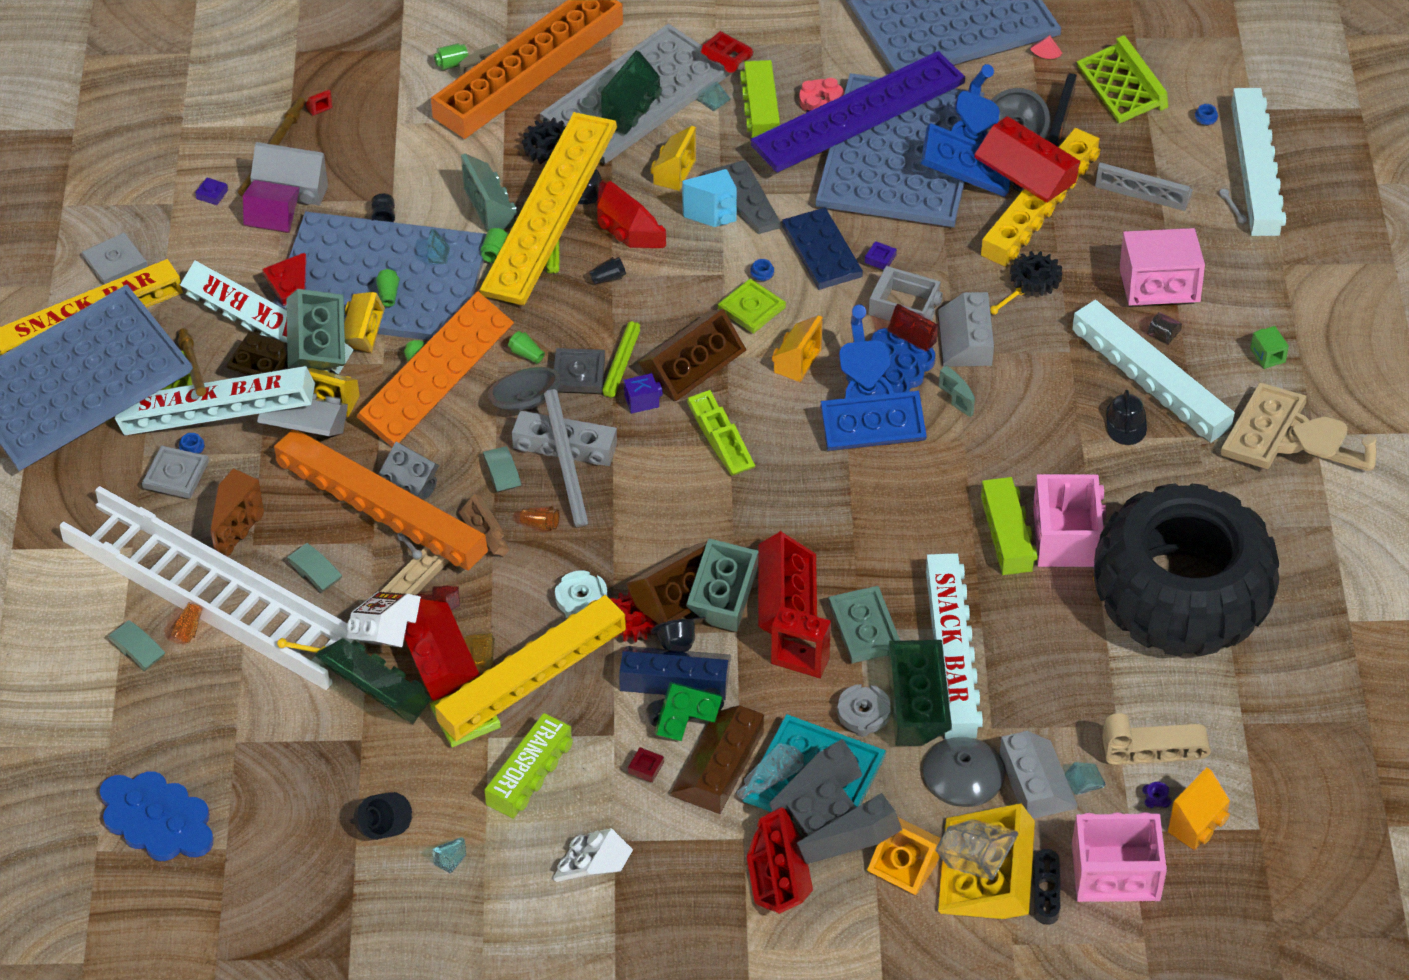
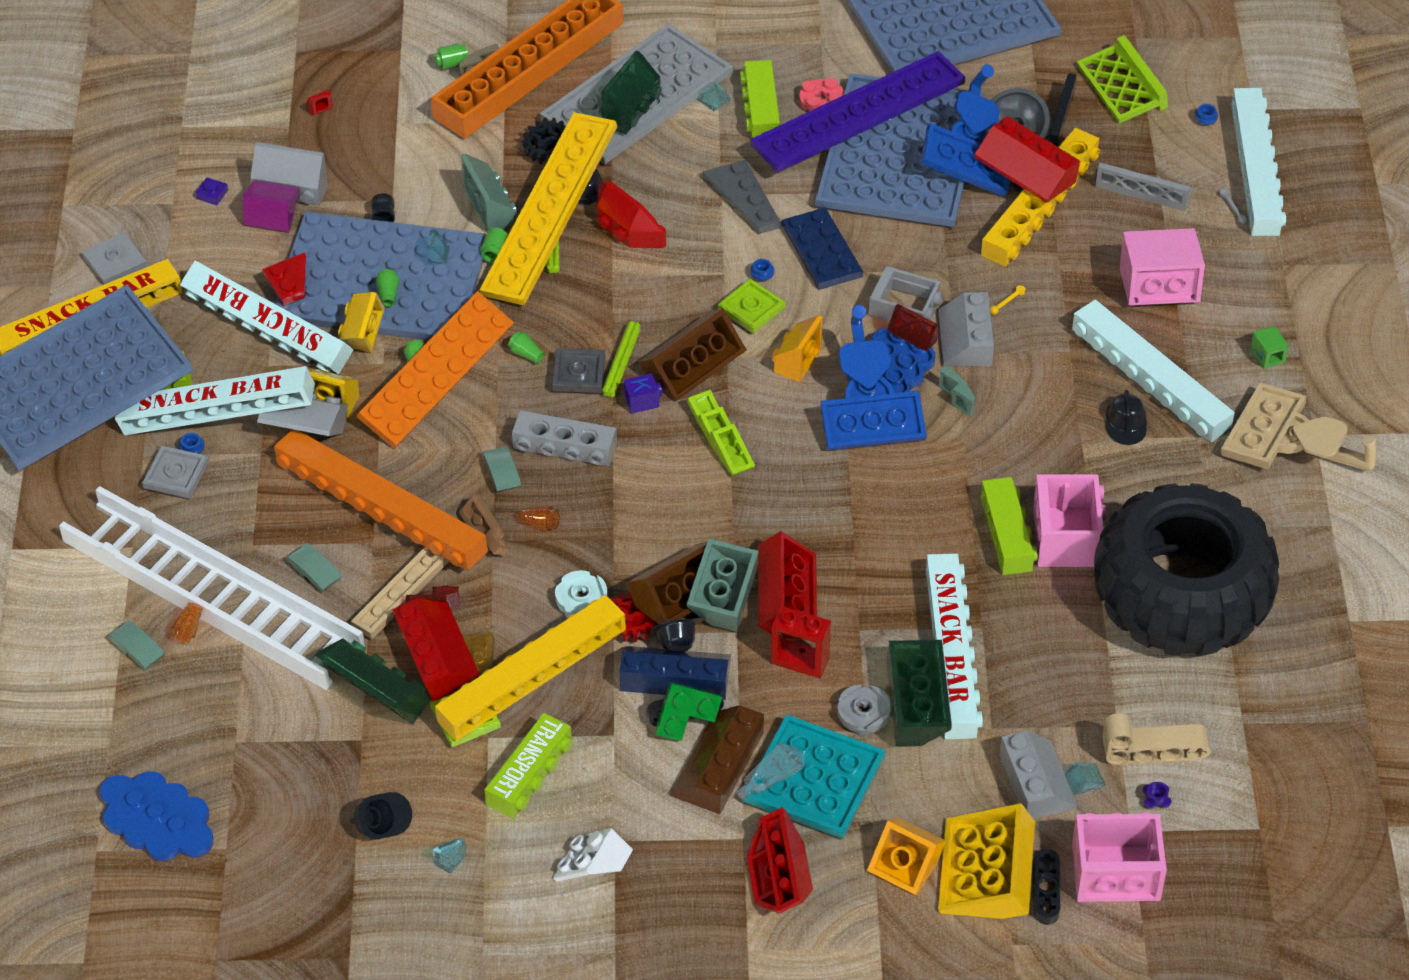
(186, 344): pearl gold bar -> none
(235, 510): dark orange slope -> none
(259, 355): dark brown slope -> none
(282, 643): yellow hinge -> none
(291, 117): pearl gold bar -> none
(315, 329): sand green slope -> none
(383, 618): white piece -> none
(410, 471): plate -> none
(416, 554): light grey hinge -> none
(524, 388): dark grey dish -> none
(566, 458): light grey axle -> none
(608, 271): black cone -> none
(646, 764): dark red plate -> none
(675, 159): yellow slope -> none
(710, 199): medium azure slope -> none
(720, 48): red plate -> none
(826, 811): dark grey wedge -> none
(863, 623): sand green plate -> none
(880, 255): dark purple plate -> none
(963, 782): dark grey dish -> none
(976, 847): clear slope -> none
(1036, 273): black gear -> none
(1046, 48): coral tile -> none
(1164, 328): clear smoke brick -> none
(1199, 810): light orange slope -> none

